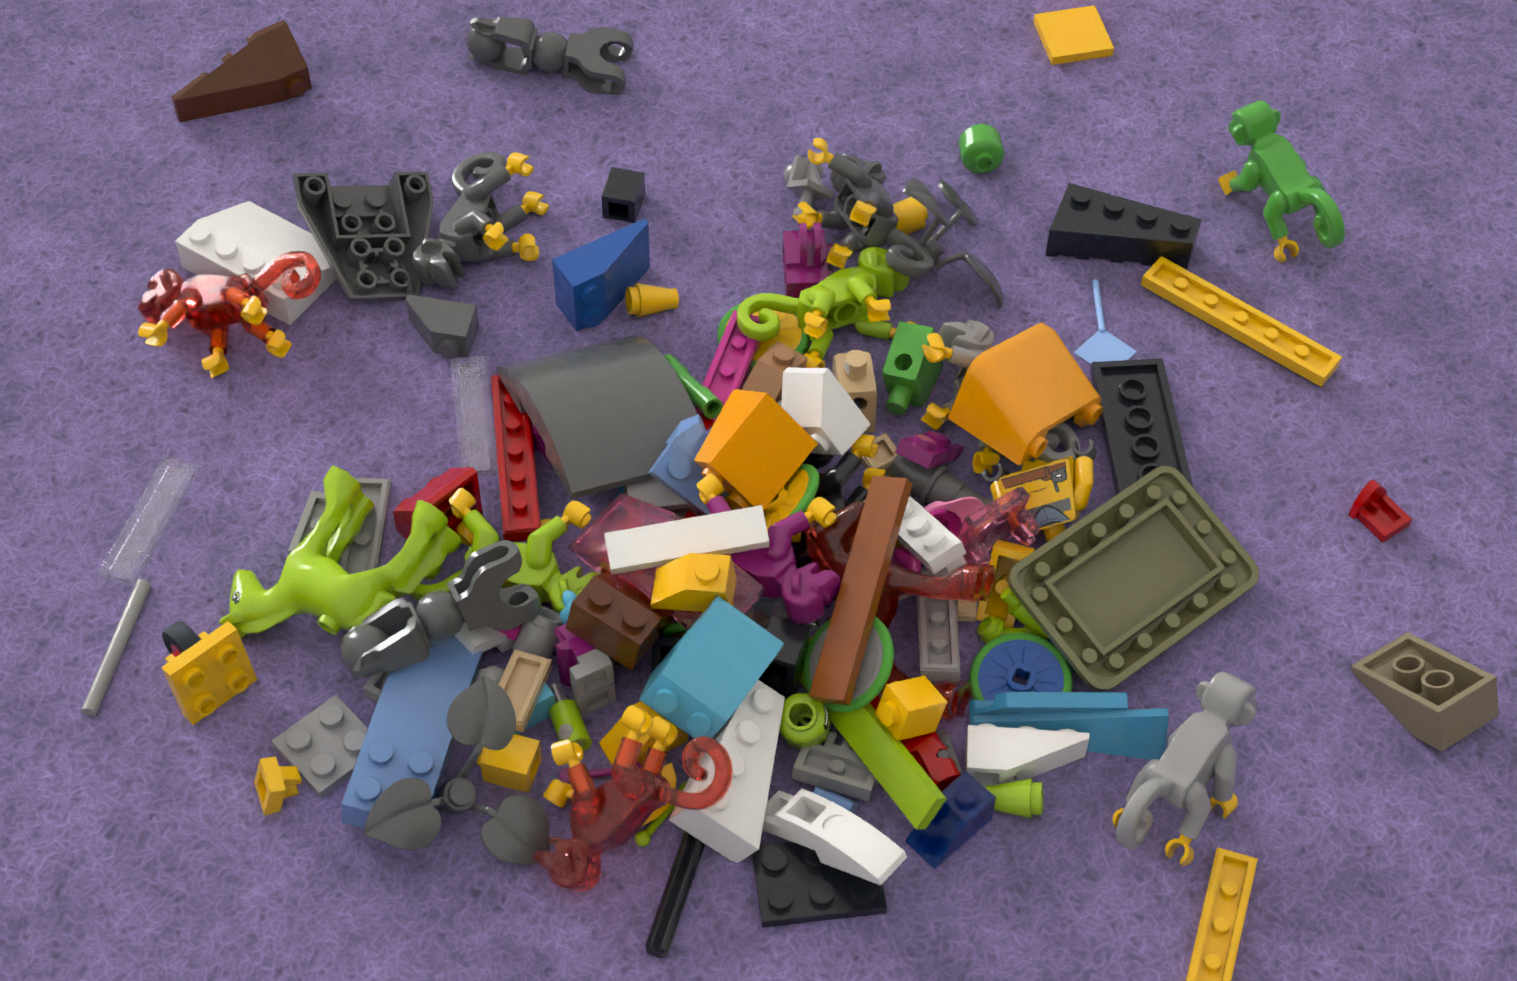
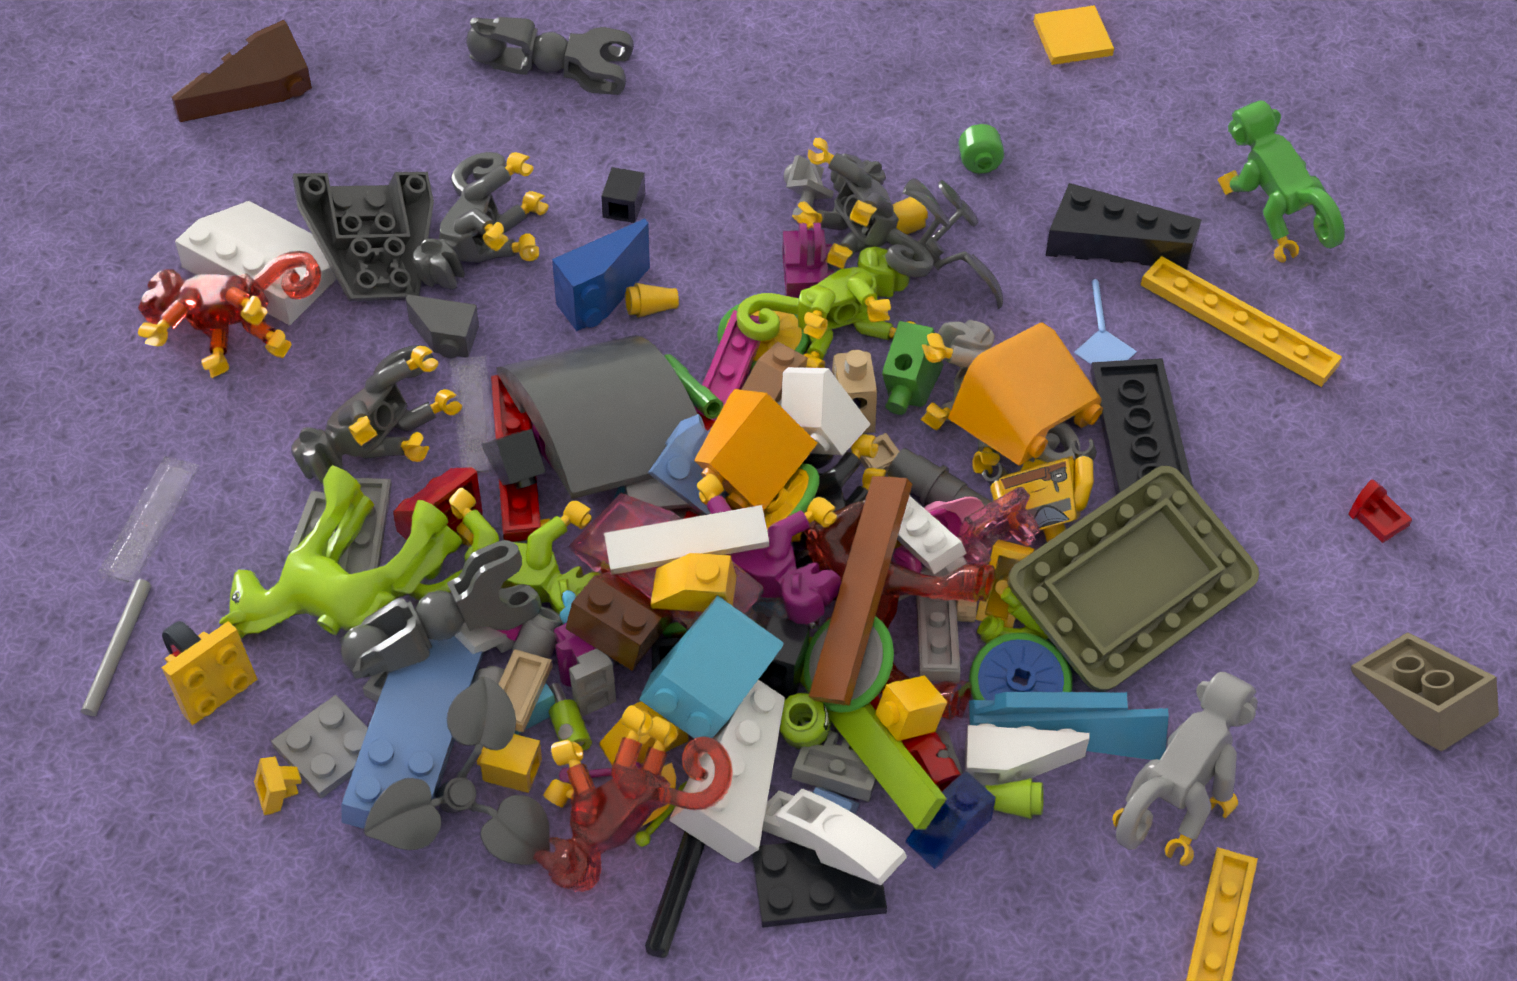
(368, 417): none -> dark grey animal
(515, 458): none -> black slope
(929, 449): magenta hinge -> none

